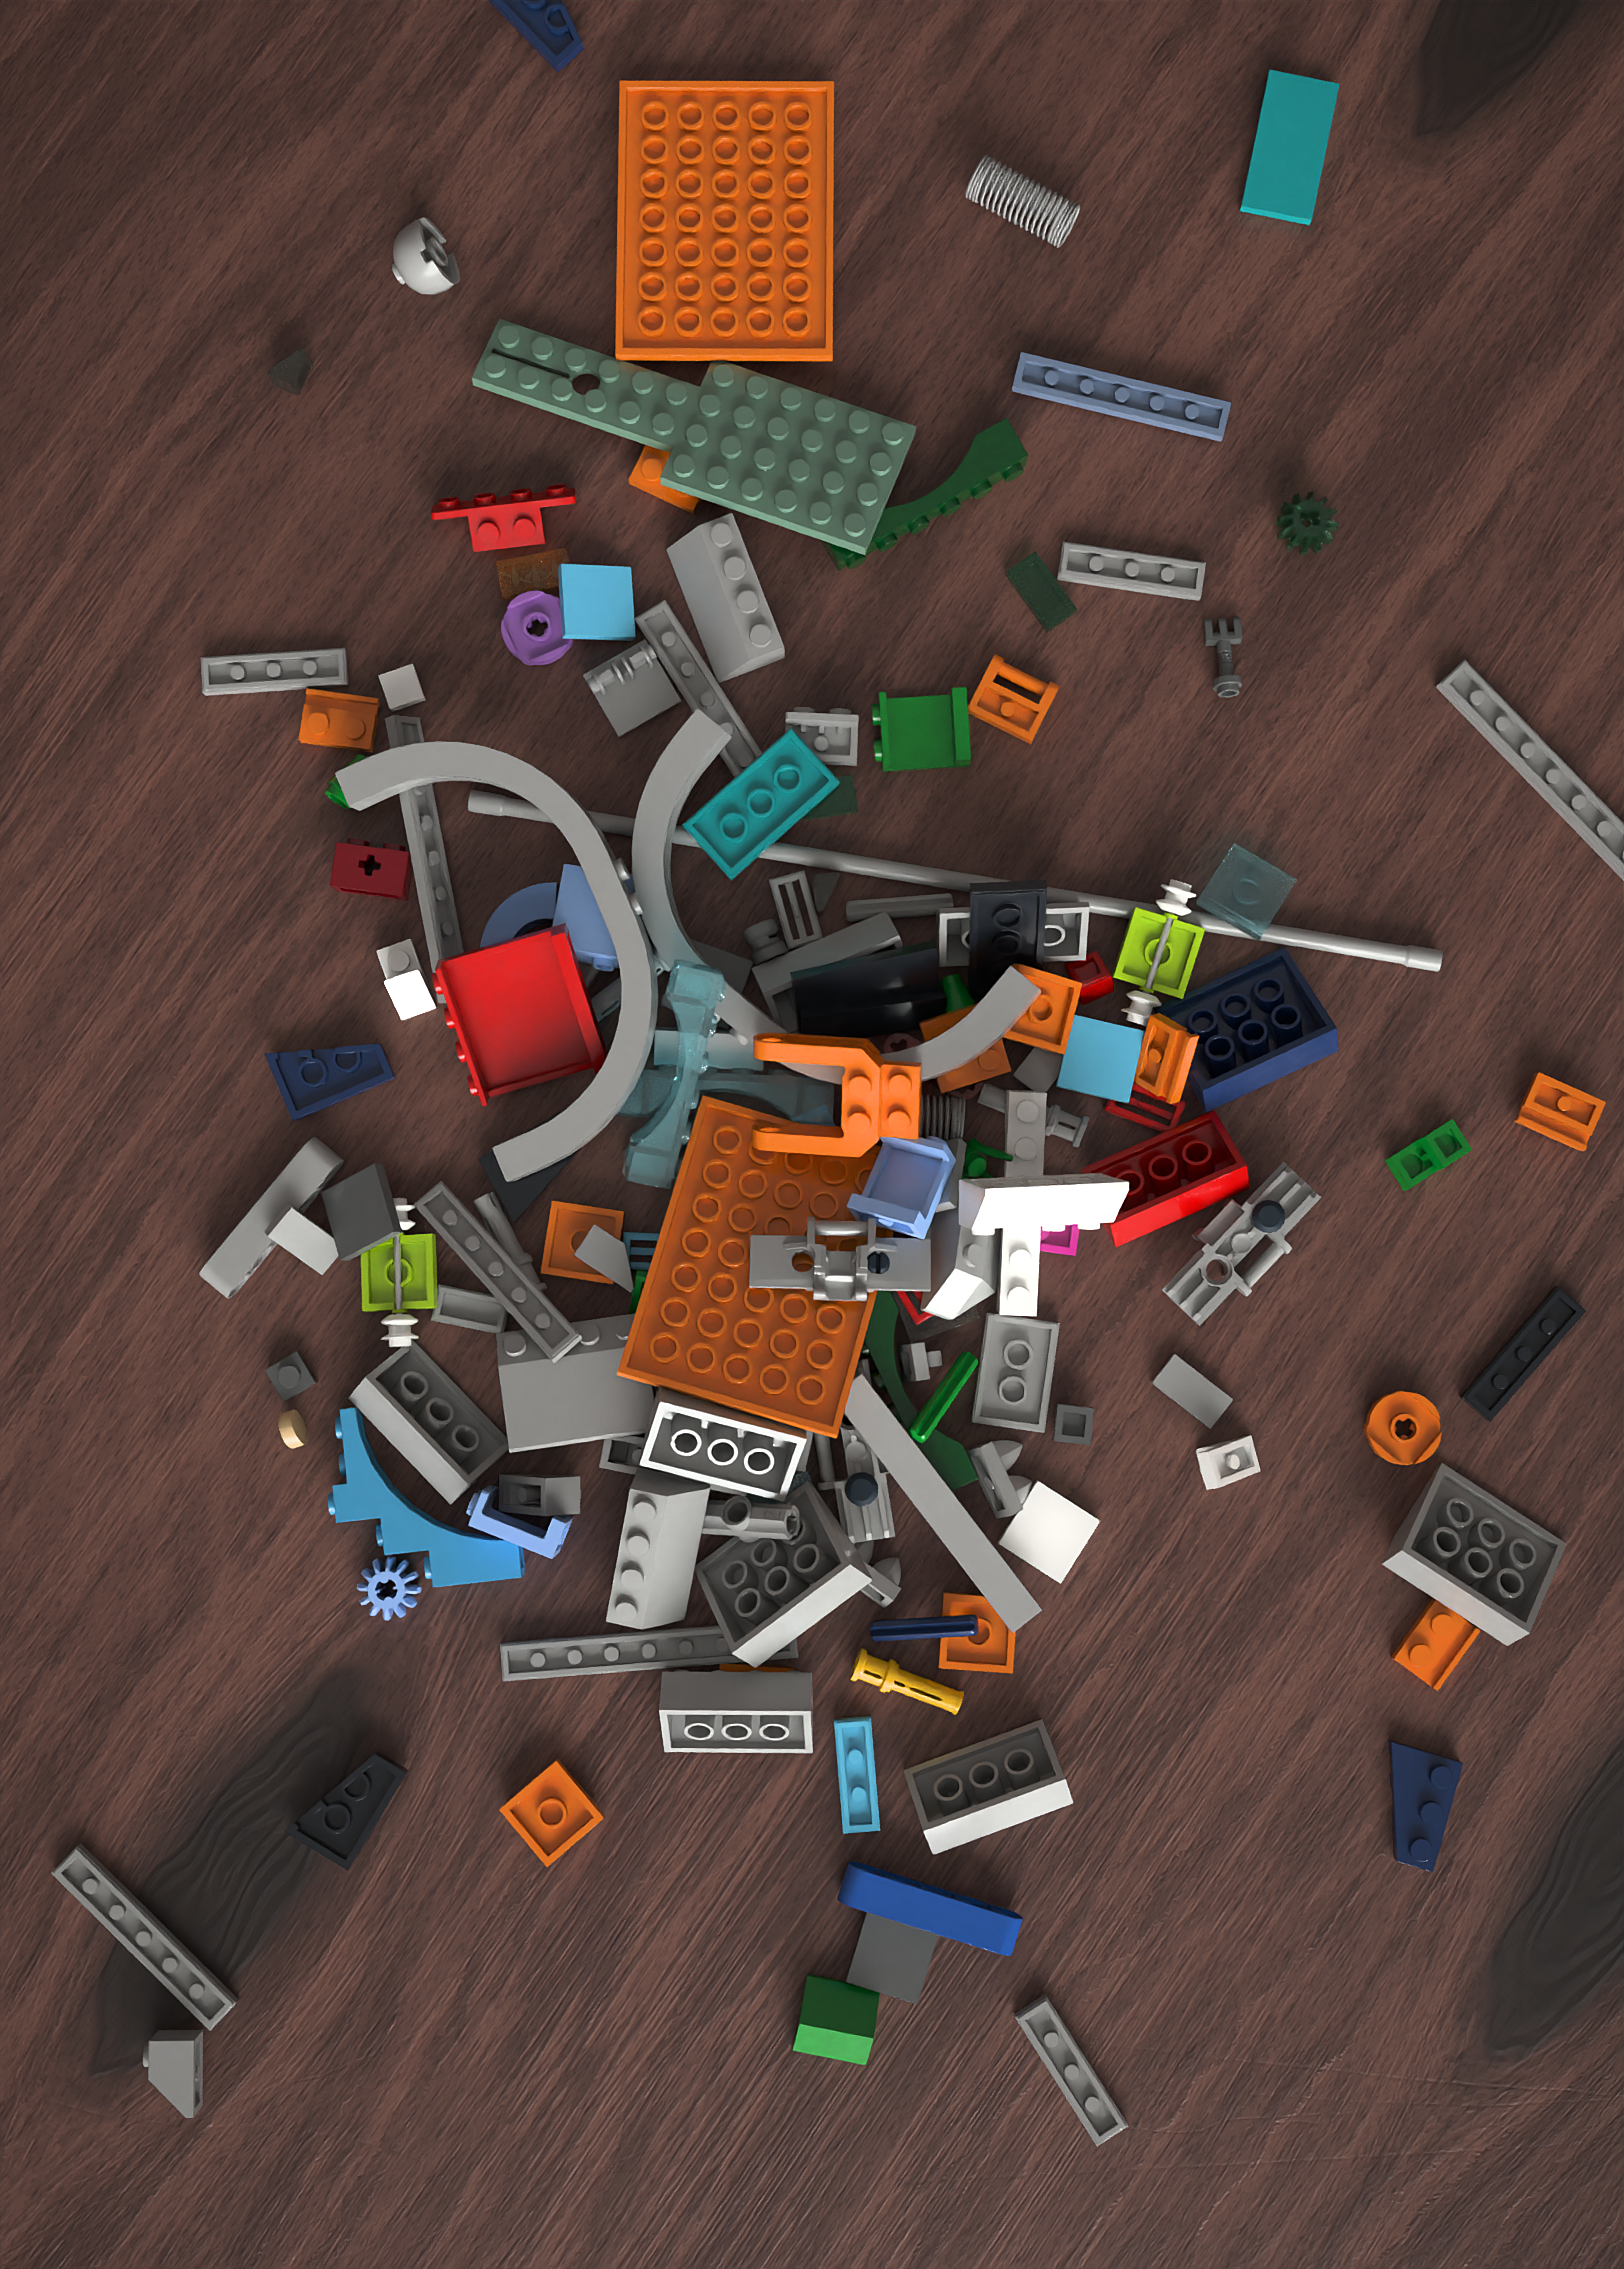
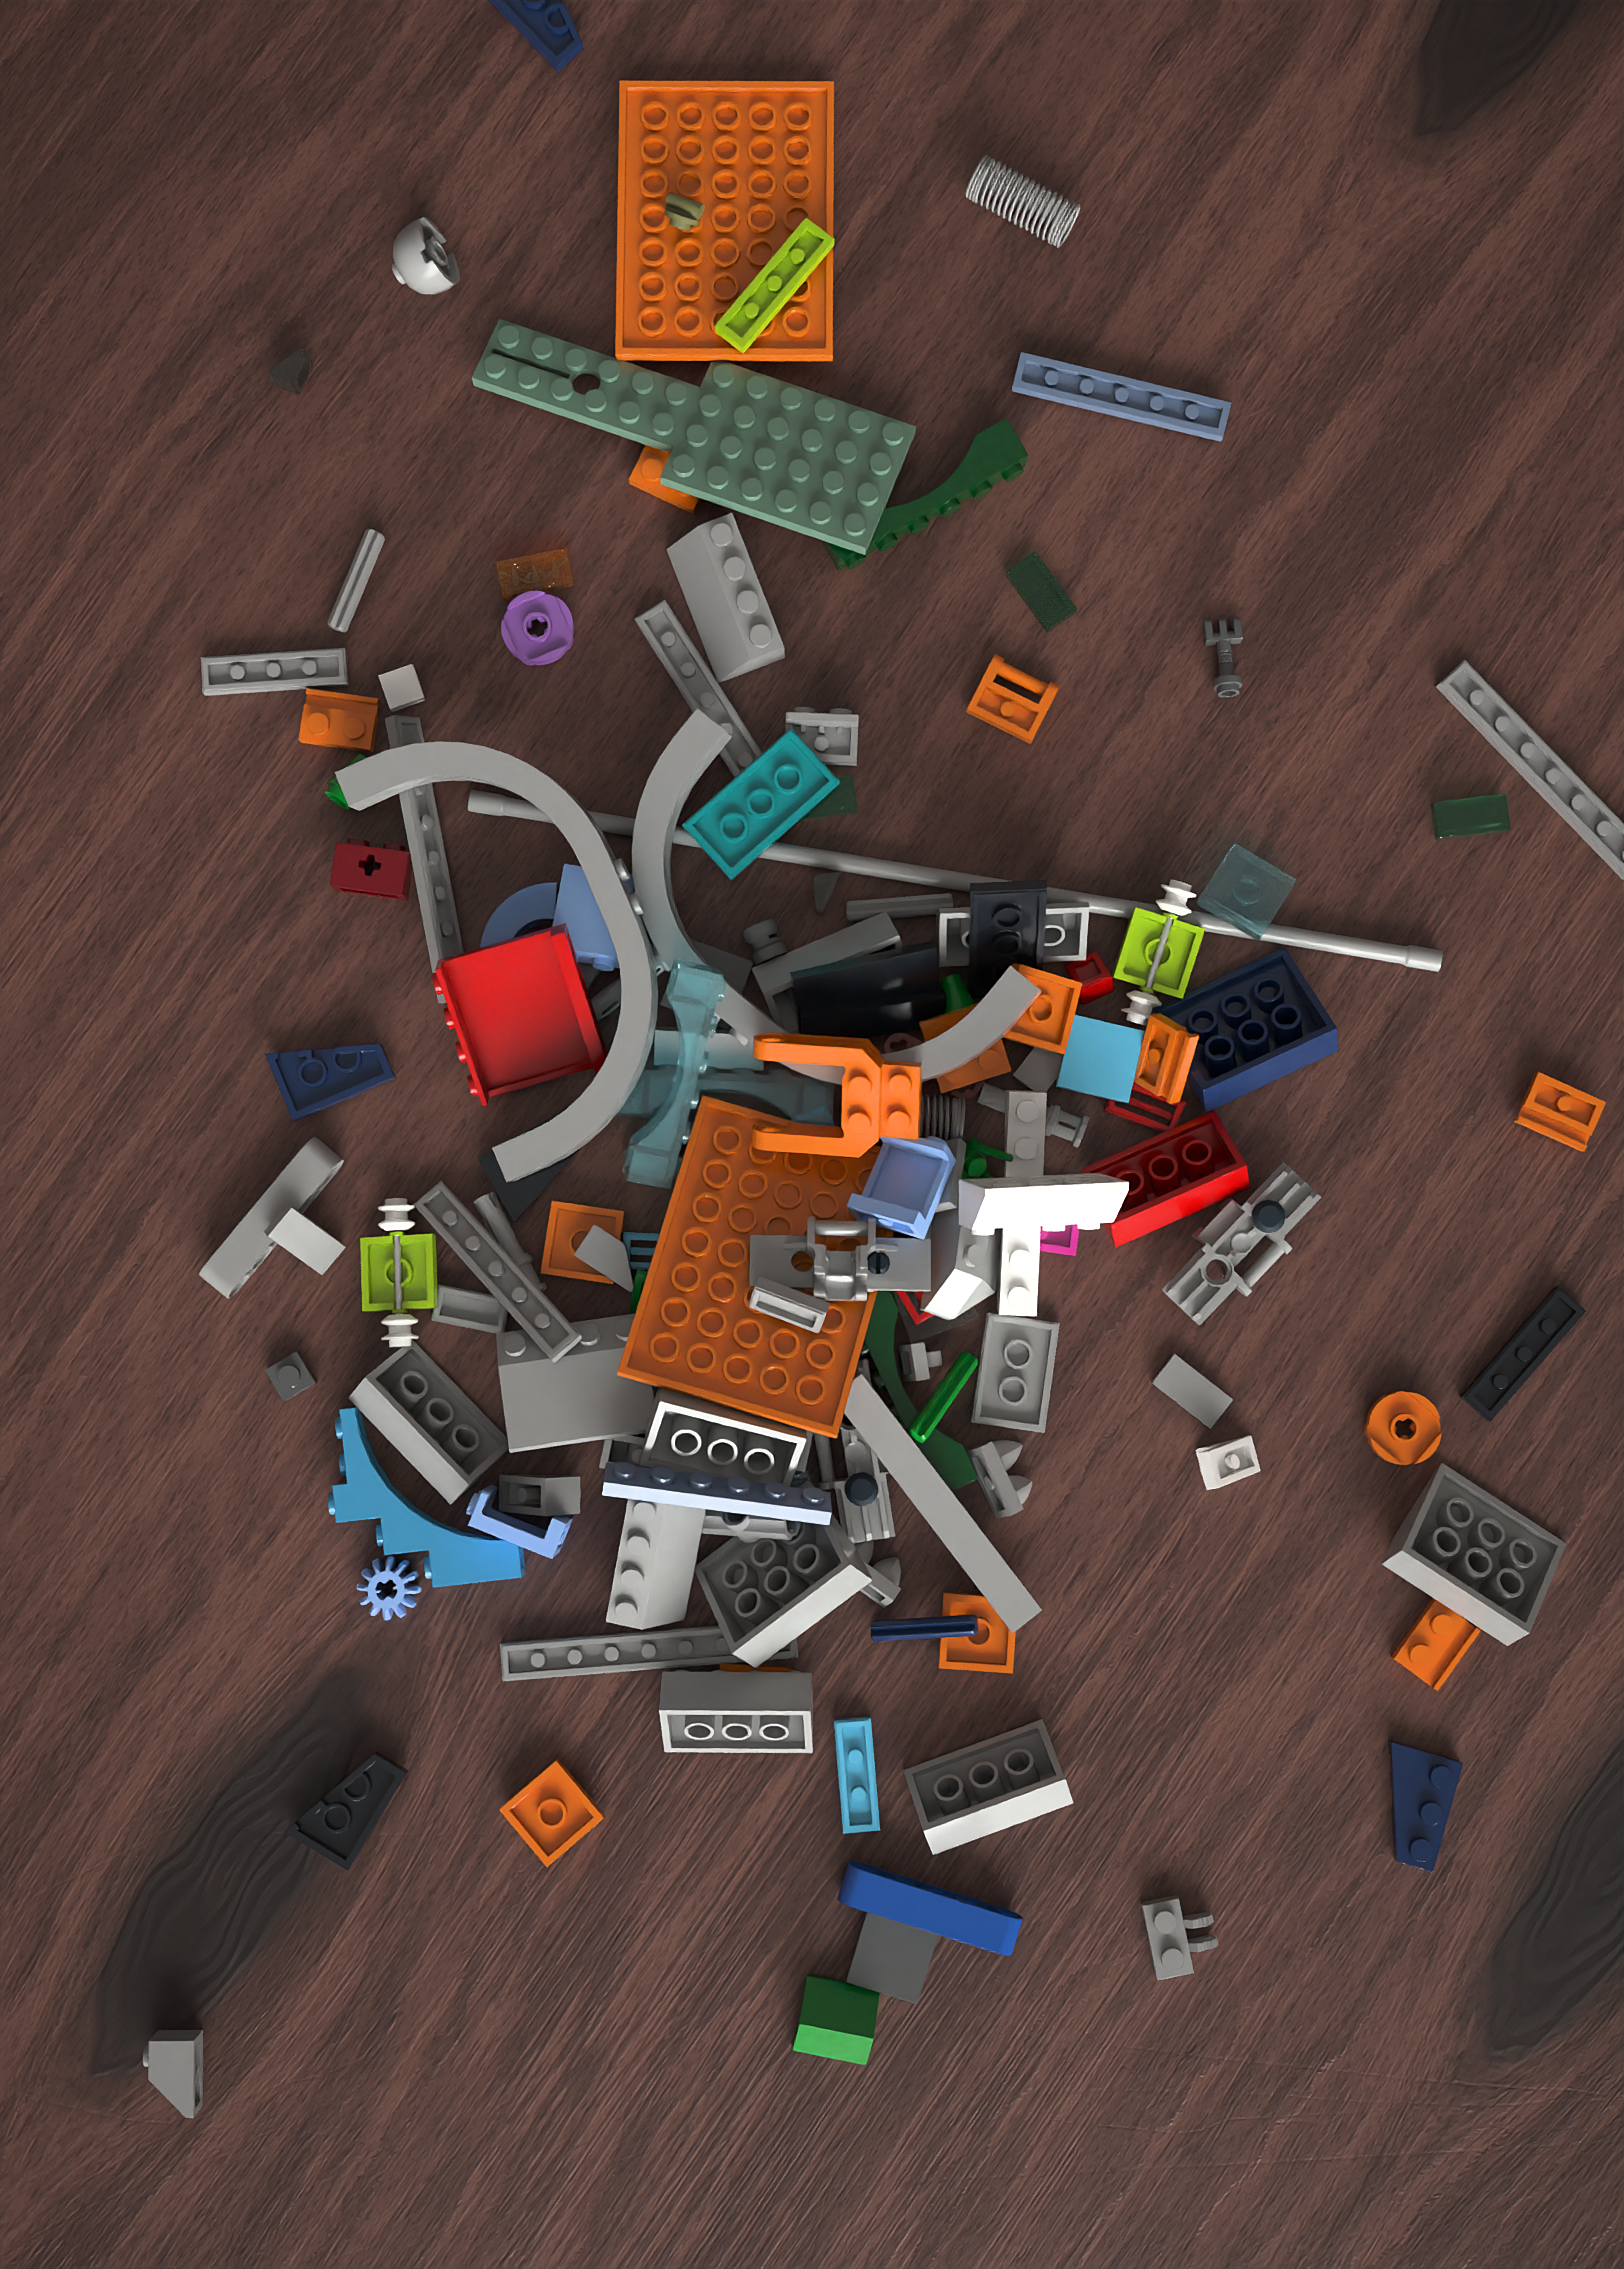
(145, 1936): light grey tile -> none
(292, 1429): tan tile -> none
(356, 580): none -> light grey axle
(361, 1212): dark grey tile -> none
(406, 979): white slope -> none
(506, 519): bracket -> none
(596, 602): medium azure tile -> none
(632, 688): light grey hinge -> none
(683, 211): none -> olive plate
(717, 1493): none -> sand blue plate
(774, 285): none -> lime plate
(787, 880): light grey tile -> none
(788, 1304): none -> light grey tile
(889, 1676): yellow pin -> none
(922, 731): green panel -> none
(1048, 1532): white tile -> none
(1071, 2070): light grey tile -> none
(1073, 1424): dark grey plate -> none
(1131, 571): light grey tile -> none
(1168, 1937): none -> light grey hinge
(1289, 147): teal tile -> none
(1296, 513): clear green gear -> none
(1428, 1154): green slope -> none
(1470, 816): none -> clear green tile

